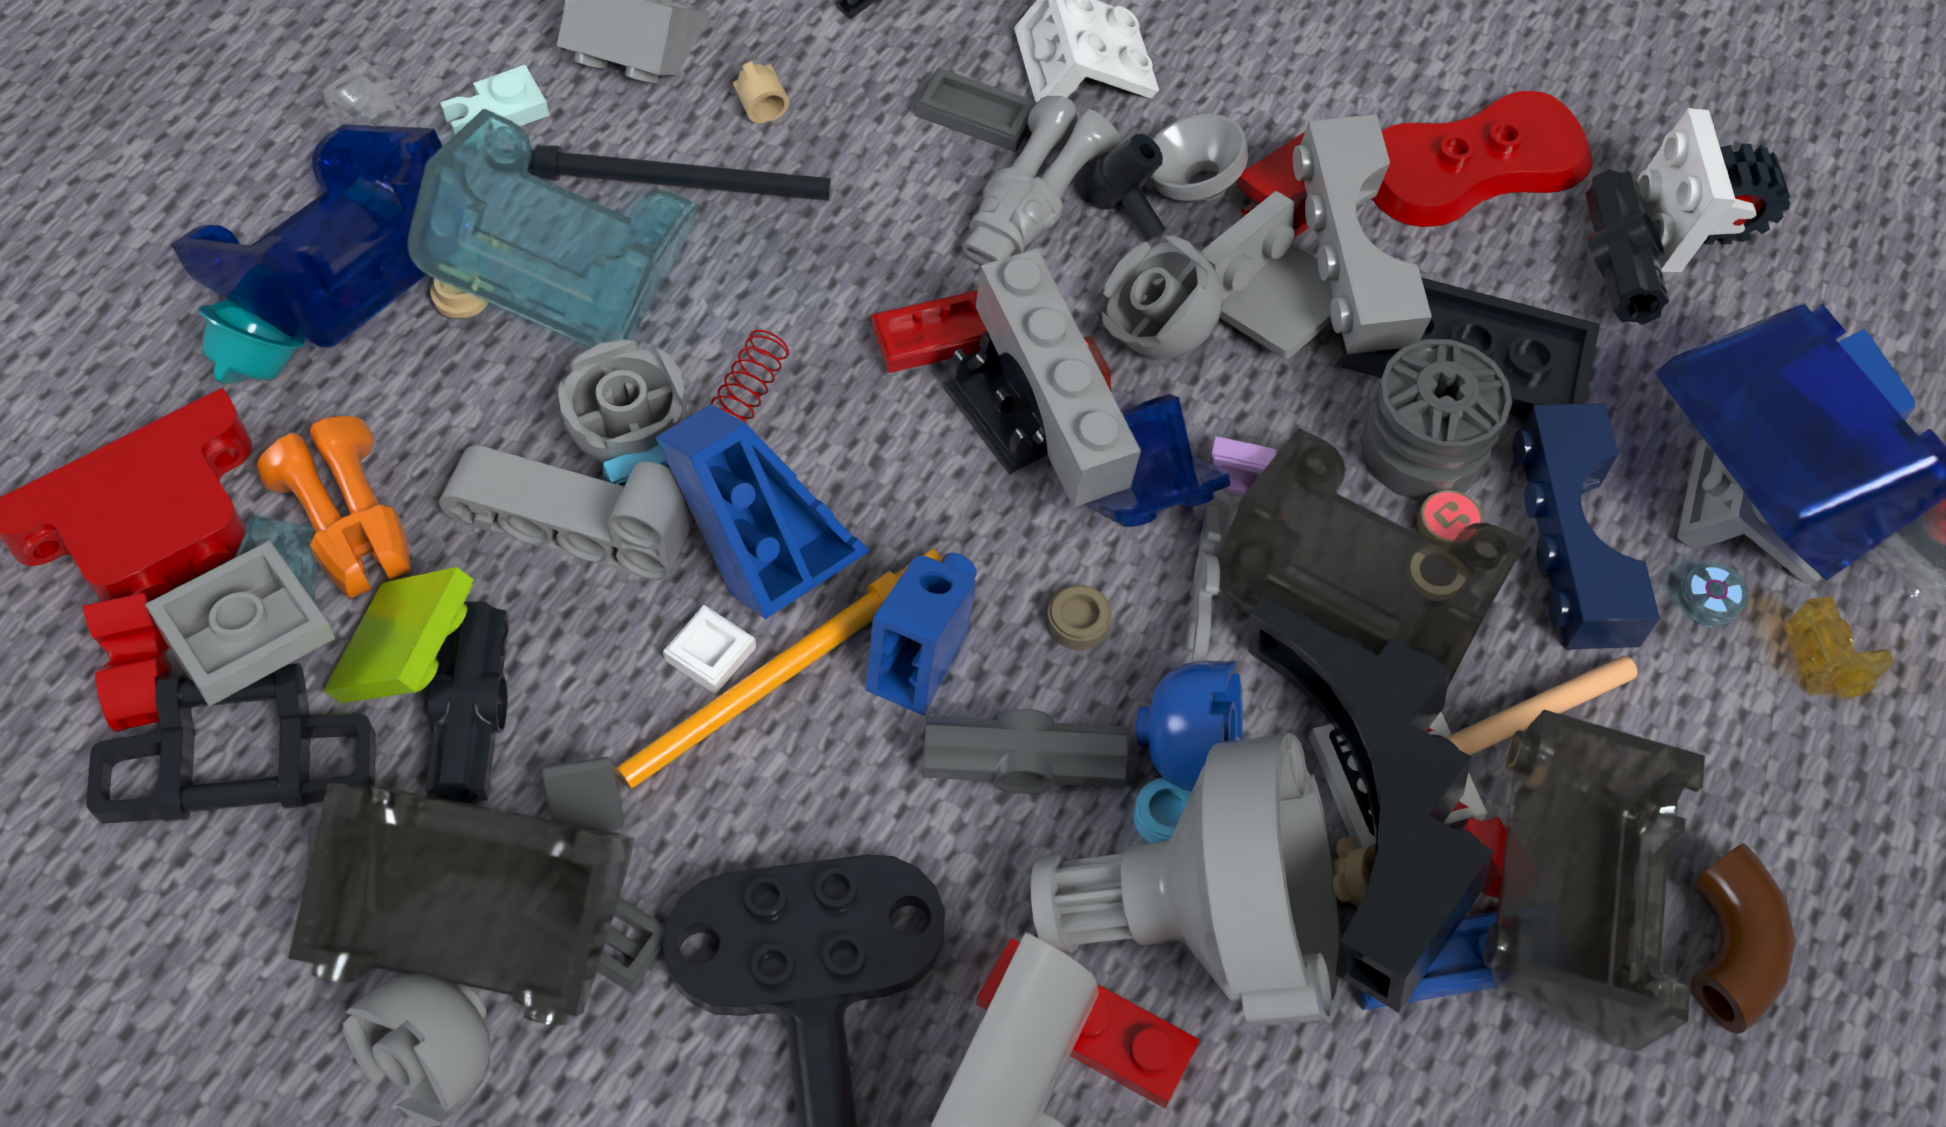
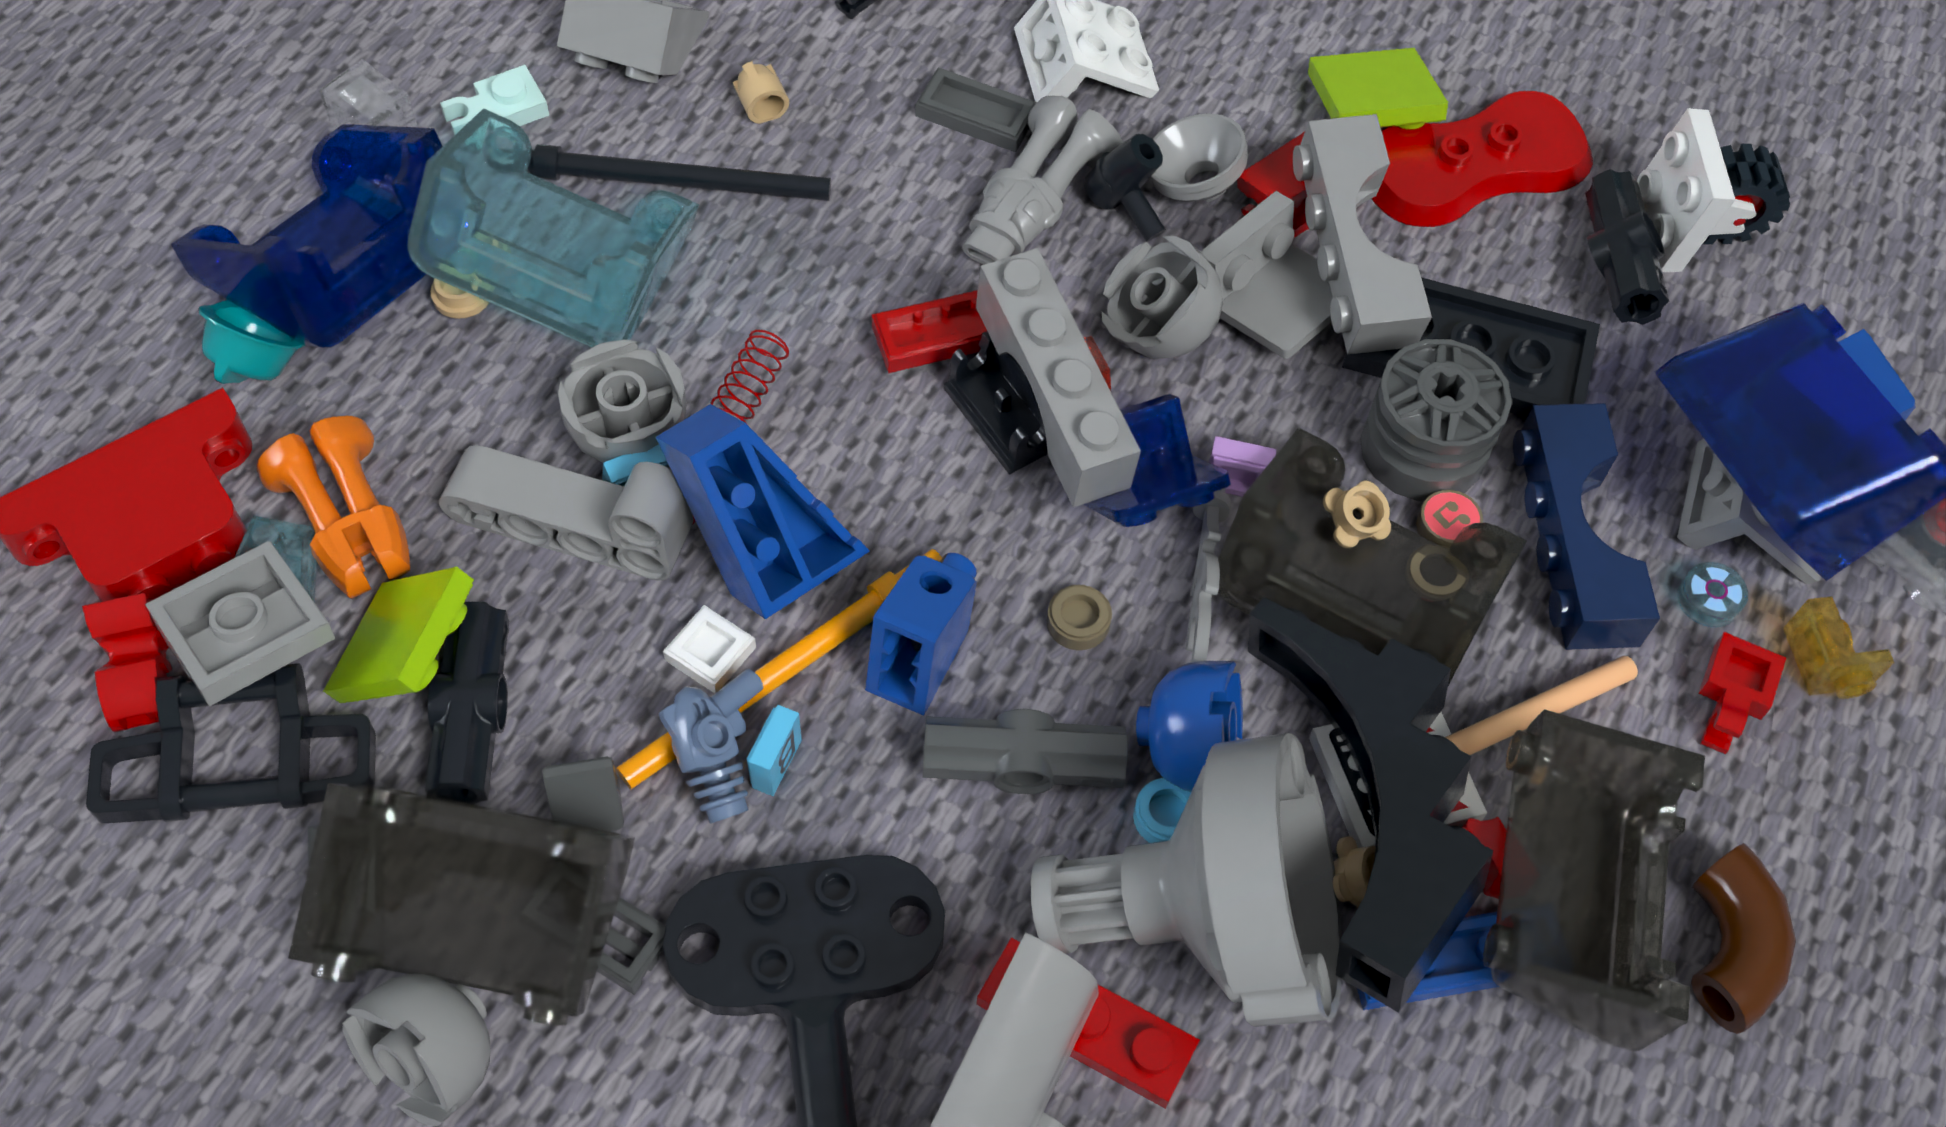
(705, 739): none -> sand blue piece
(774, 749): none -> medium azure tile
(1373, 510): none -> tan plate
(1380, 83): none -> lime tile
(1743, 684): none -> red plate

